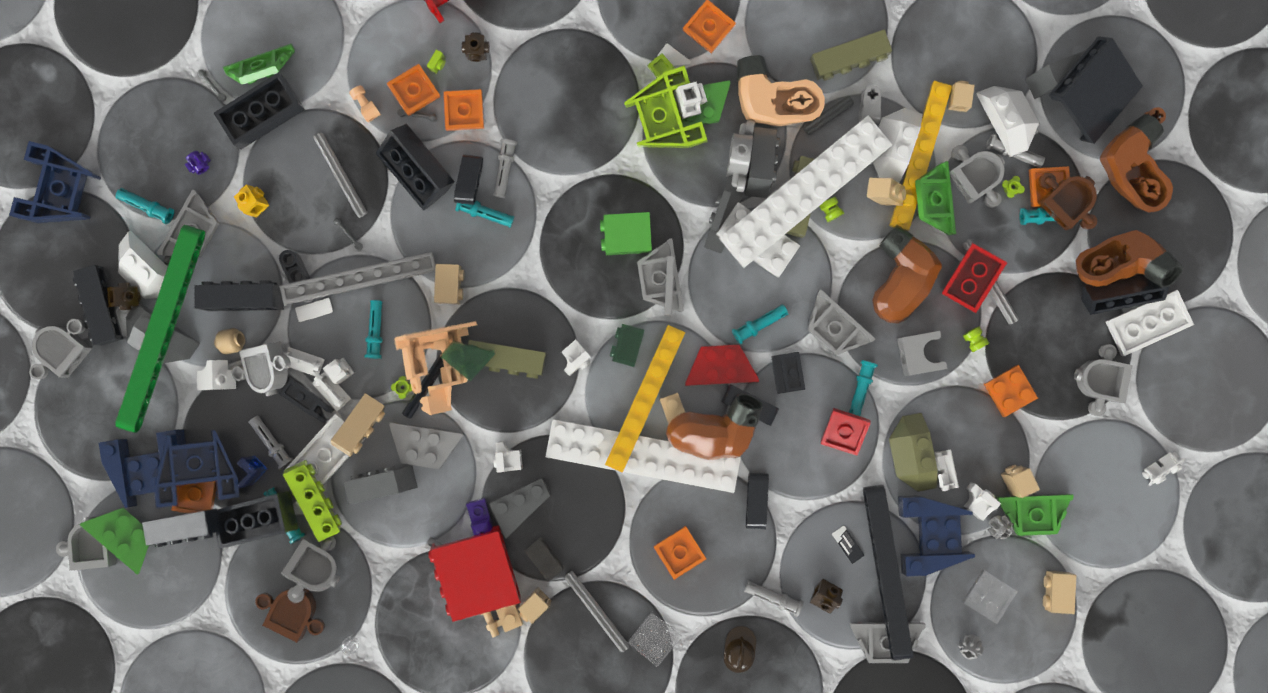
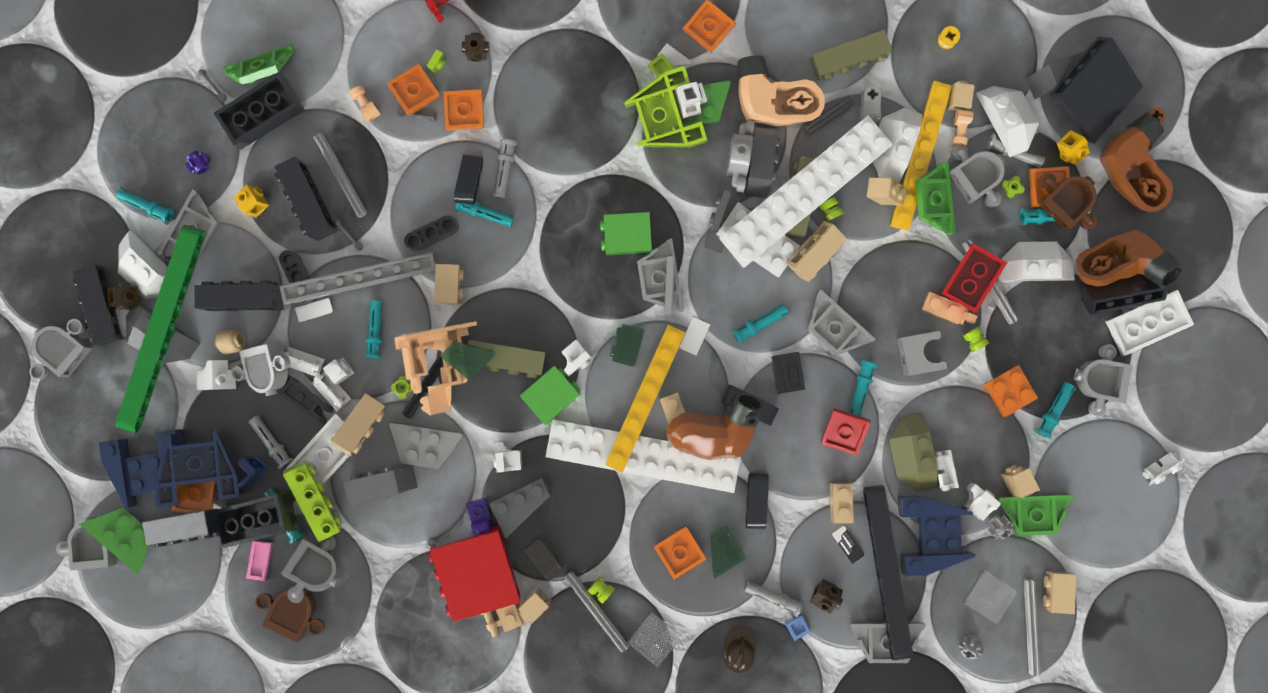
(57, 190): dark blue wedge -> none
(259, 560): none -> bright pink tile
(305, 199): none -> black brick
(414, 166): black slope -> none
(422, 232): none -> black beam
(550, 394): none -> bright green brick
(601, 589): none -> lime wheel
(694, 336): none -> white sticker
(721, 366): red wing -> none
(724, 551): none -> clear green wing
(797, 627): none -> medium blue tile
(816, 251): none -> tan brick
(841, 502): none -> tan brick
(909, 280): dark orange piece -> none
(945, 40): none -> yellow wheel
(947, 309): none -> light nougat hinge
(961, 120): none -> light nougat leg
(1032, 627): none -> light grey axle
(1037, 263): none -> white wedge
(1051, 418): none -> teal pin
(1073, 147): none -> yellow brick

